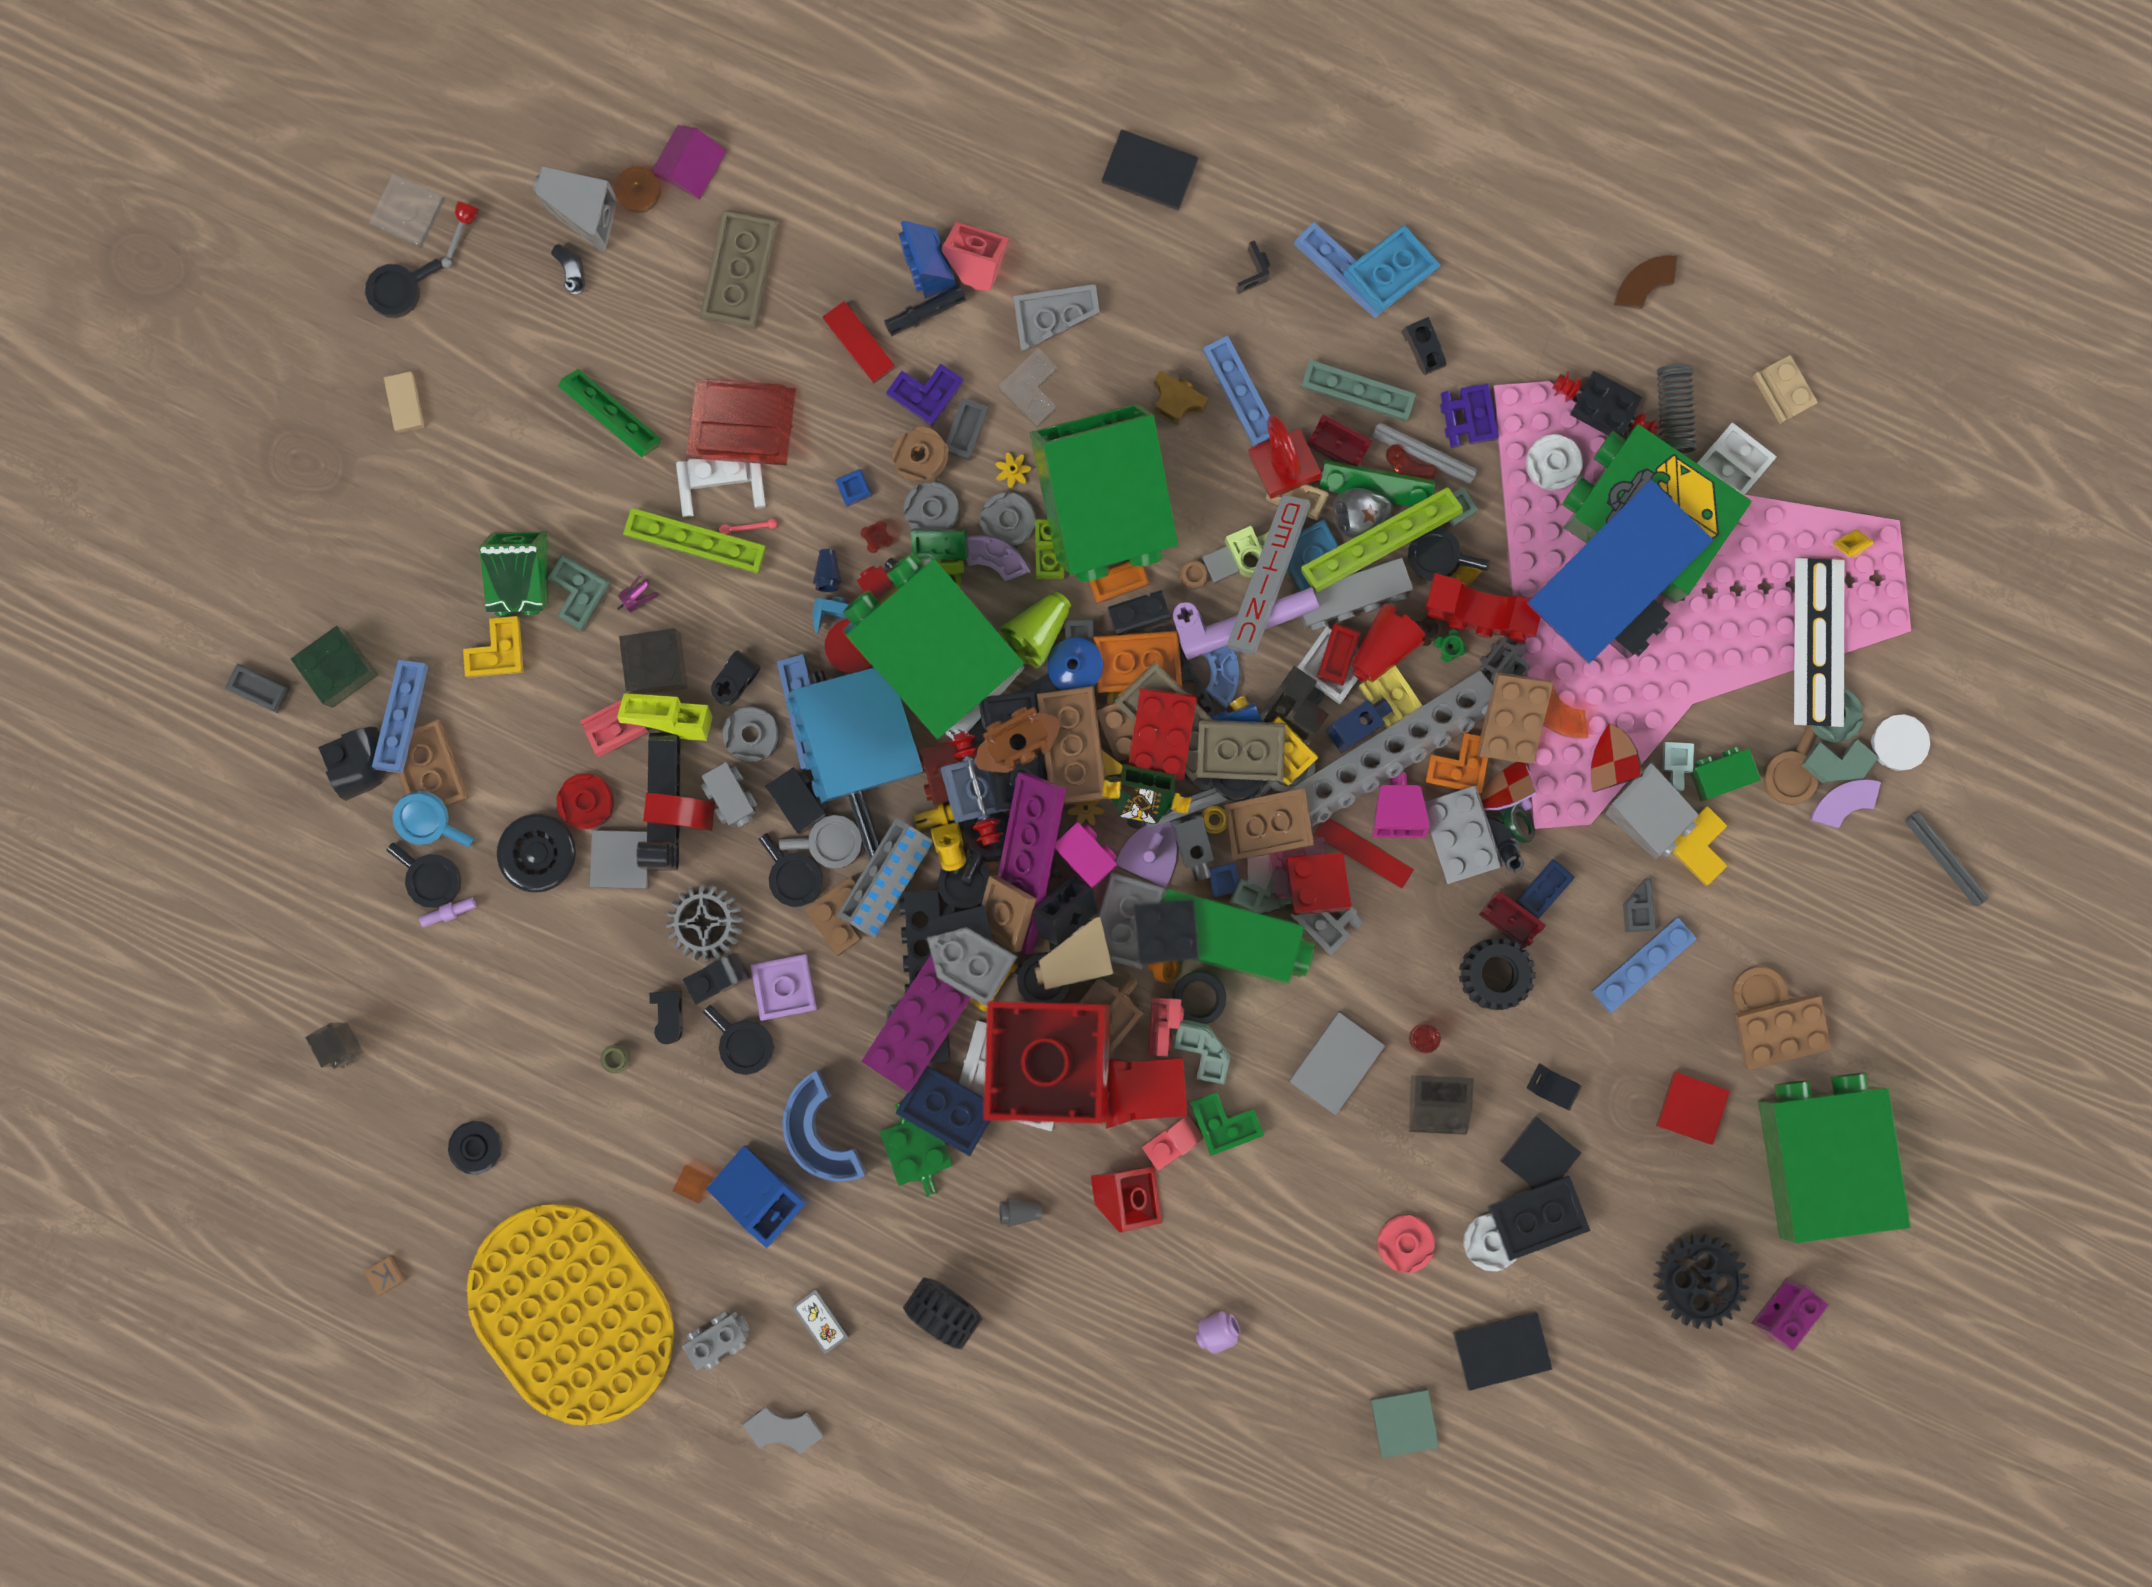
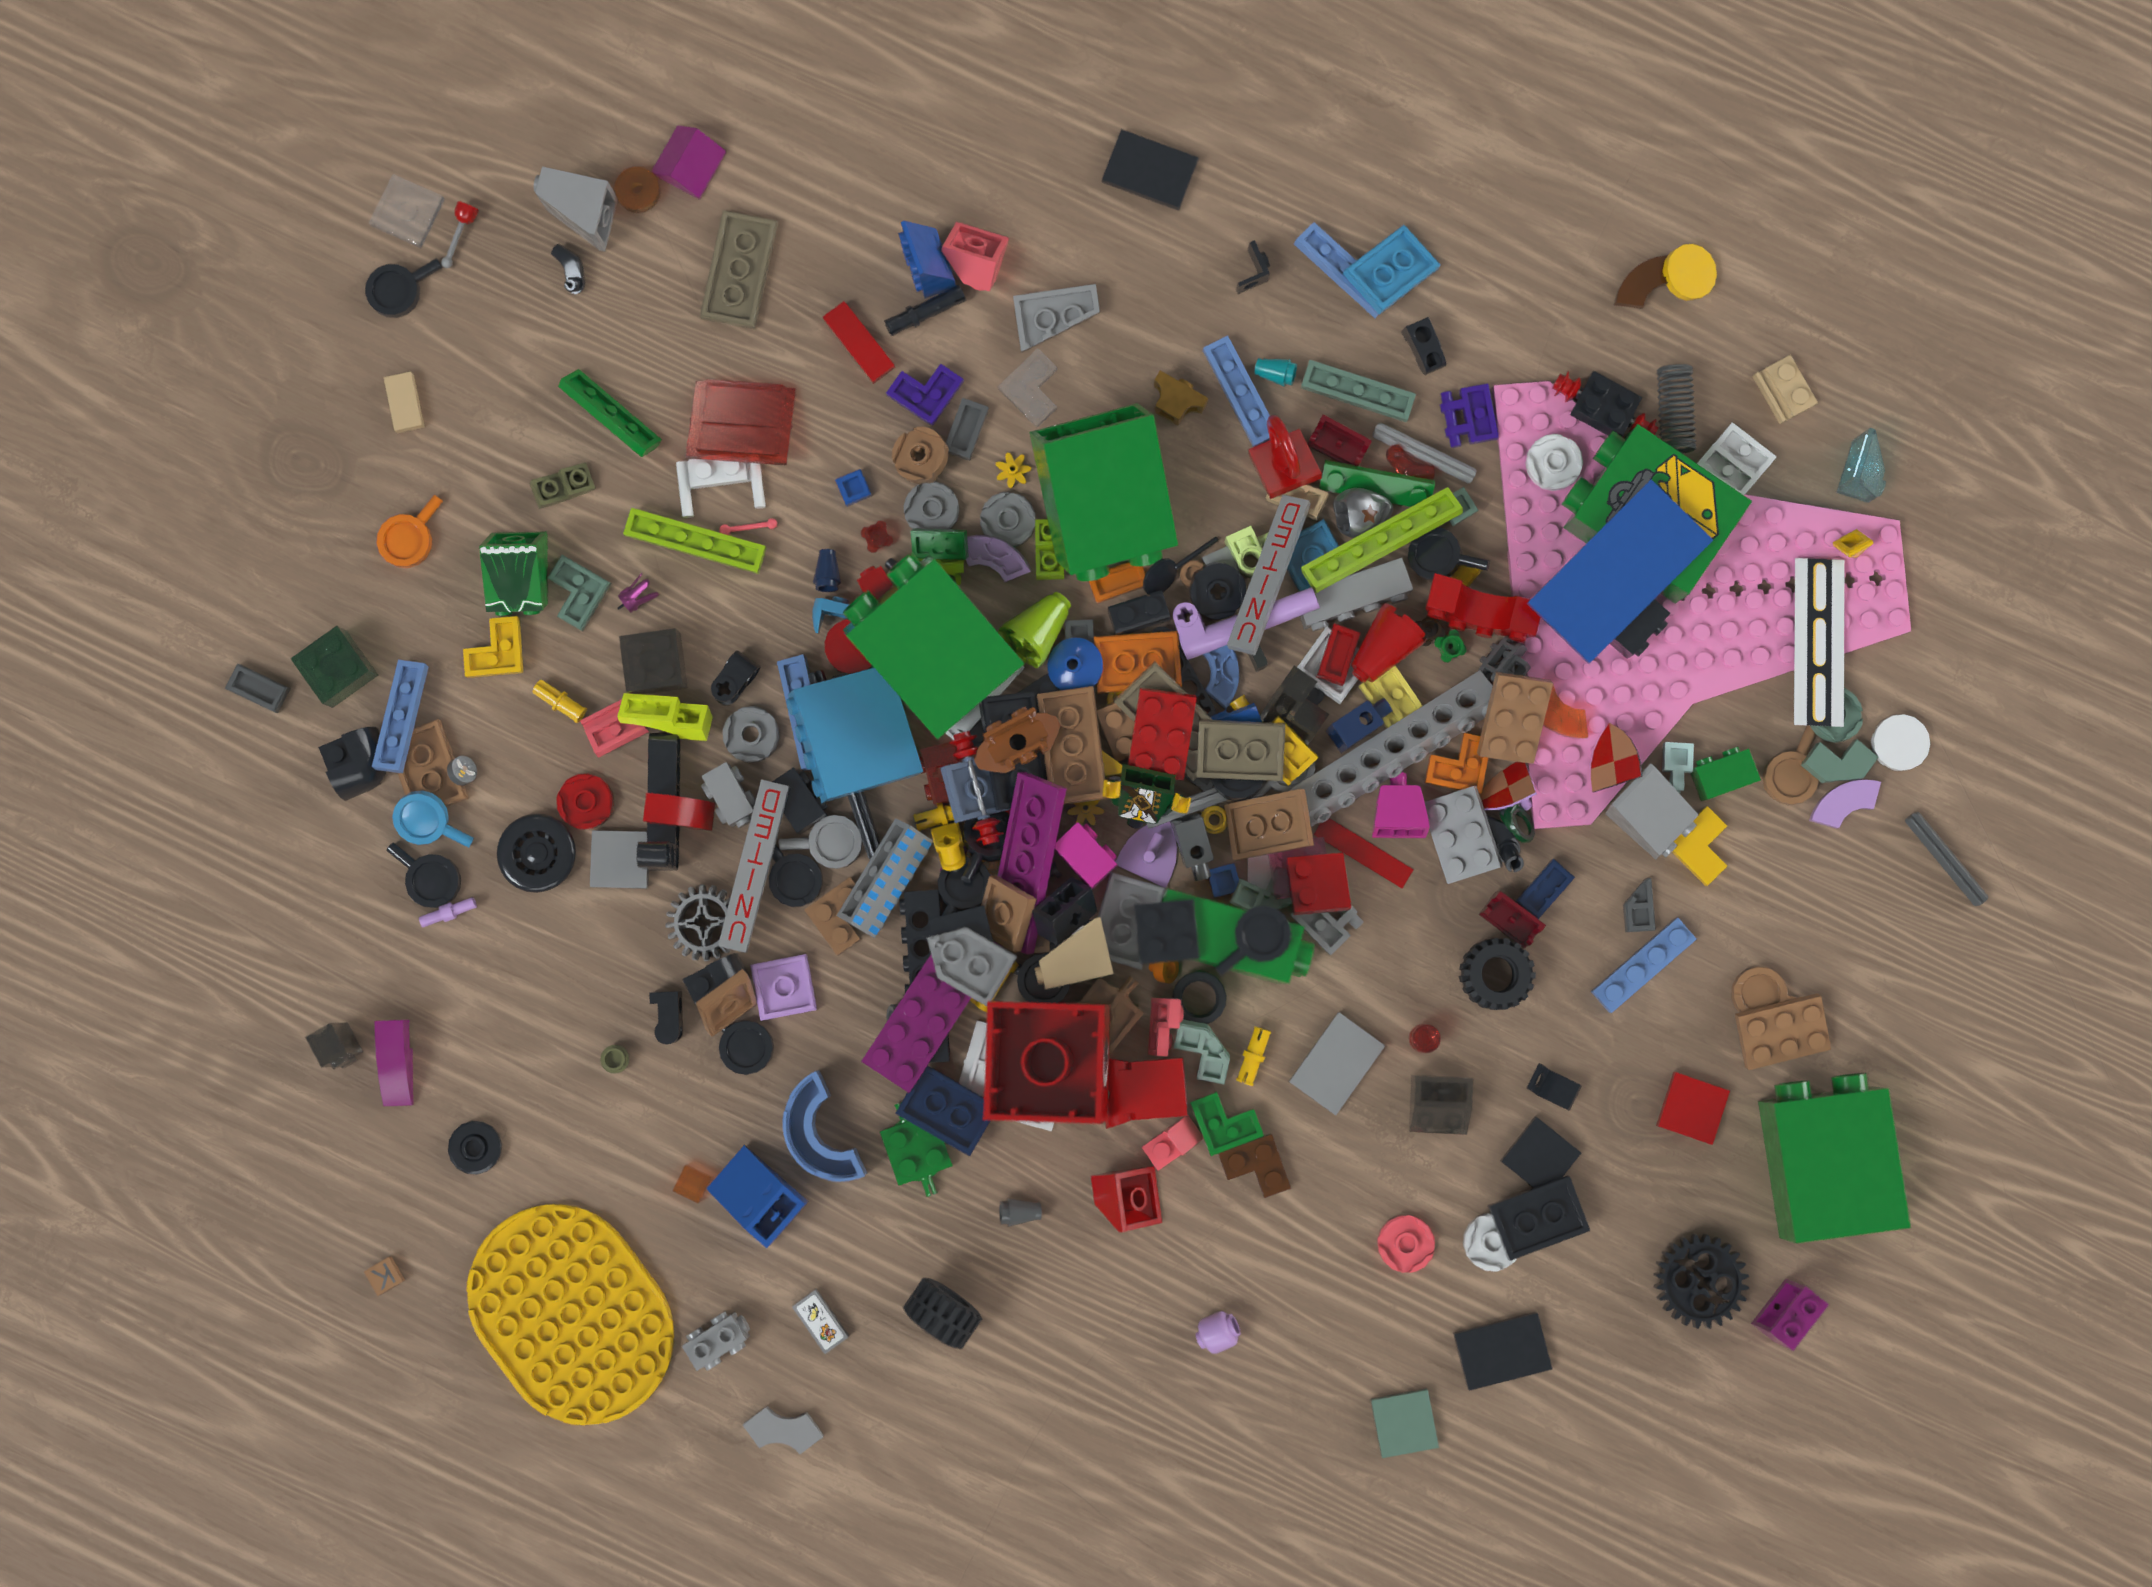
(394, 1062): none -> magenta slope
(406, 538): none -> orange piece
(462, 770): none -> dark grey tile
(559, 701): none -> yellow axle
(562, 486): none -> olive slope
(726, 1003): none -> medium nougat tile
(754, 866): none -> light grey tile
(1164, 571): none -> black piece
(1206, 602): none -> black plate
(1253, 1056): none -> yellow pin
(1259, 660): none -> pearl dark grey tile
(1260, 936): none -> black piece
(1263, 1159): none -> reddish brown plate
(1276, 370): none -> teal cone
(1690, 272): none -> yellow tile
(1863, 469): none -> clear light blue slope

